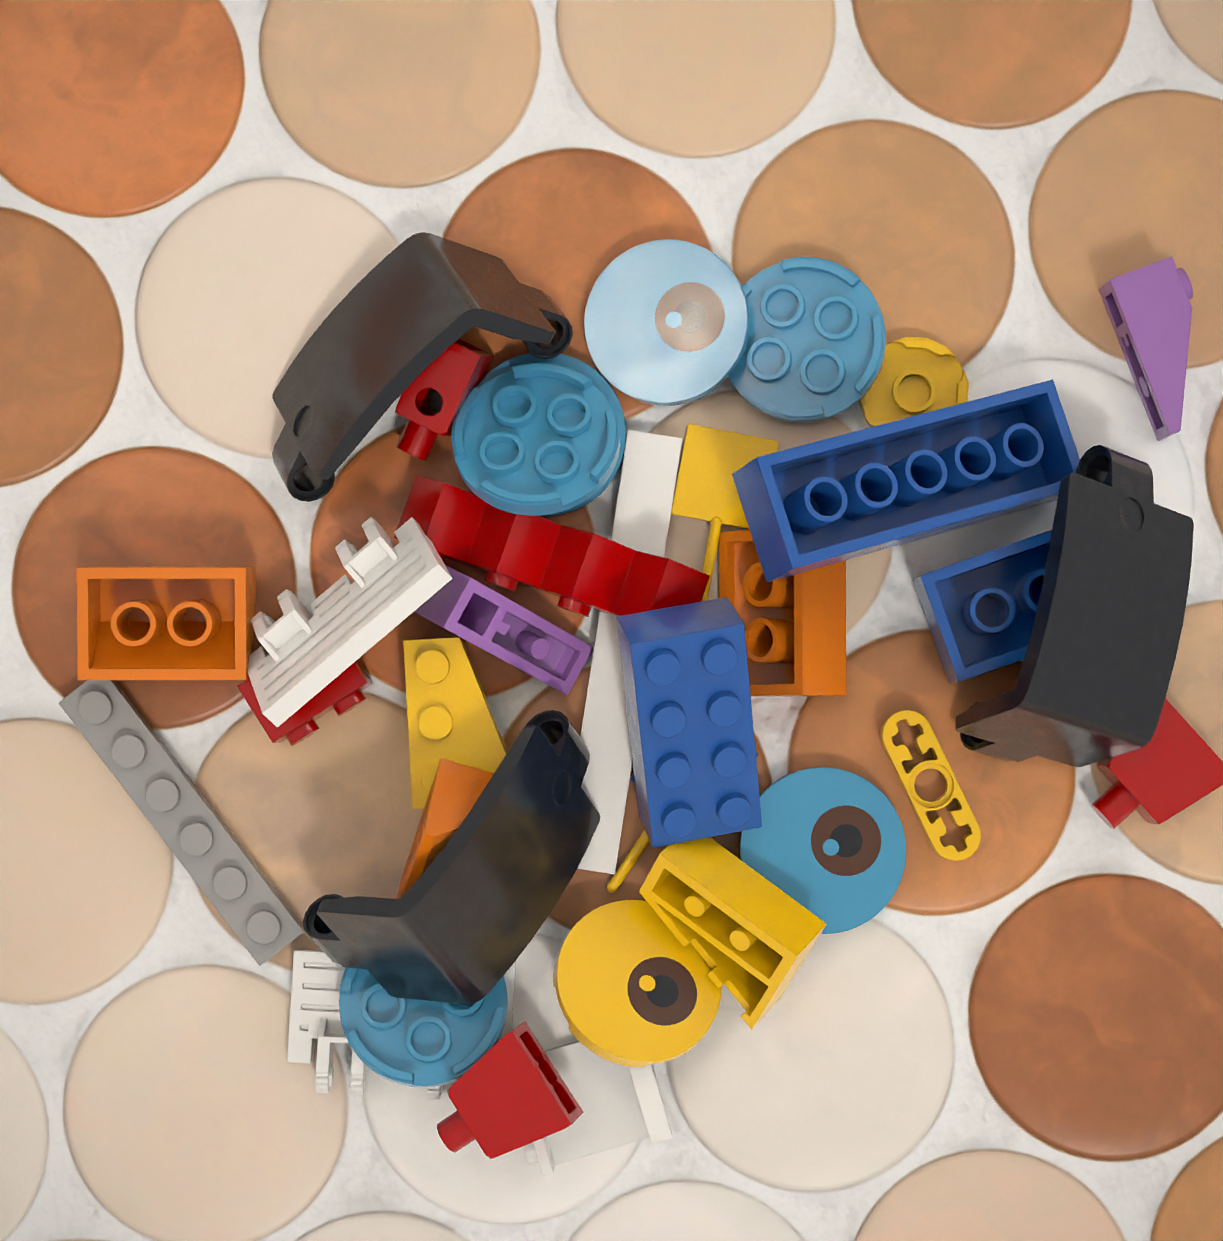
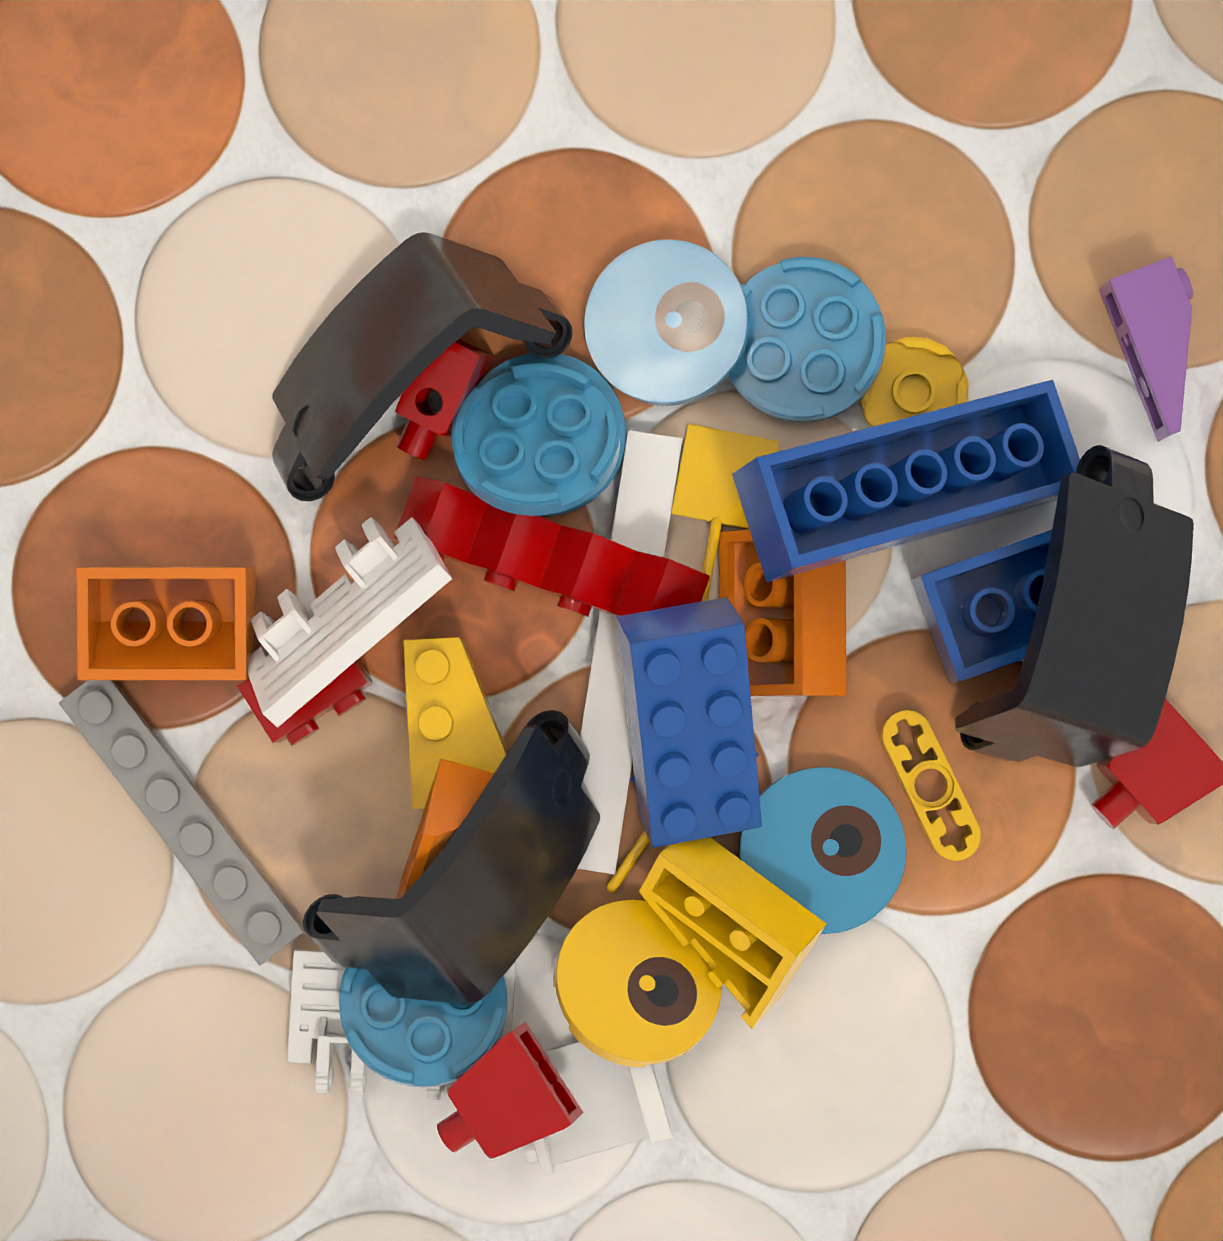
(507, 631): medium lavender slope -> none

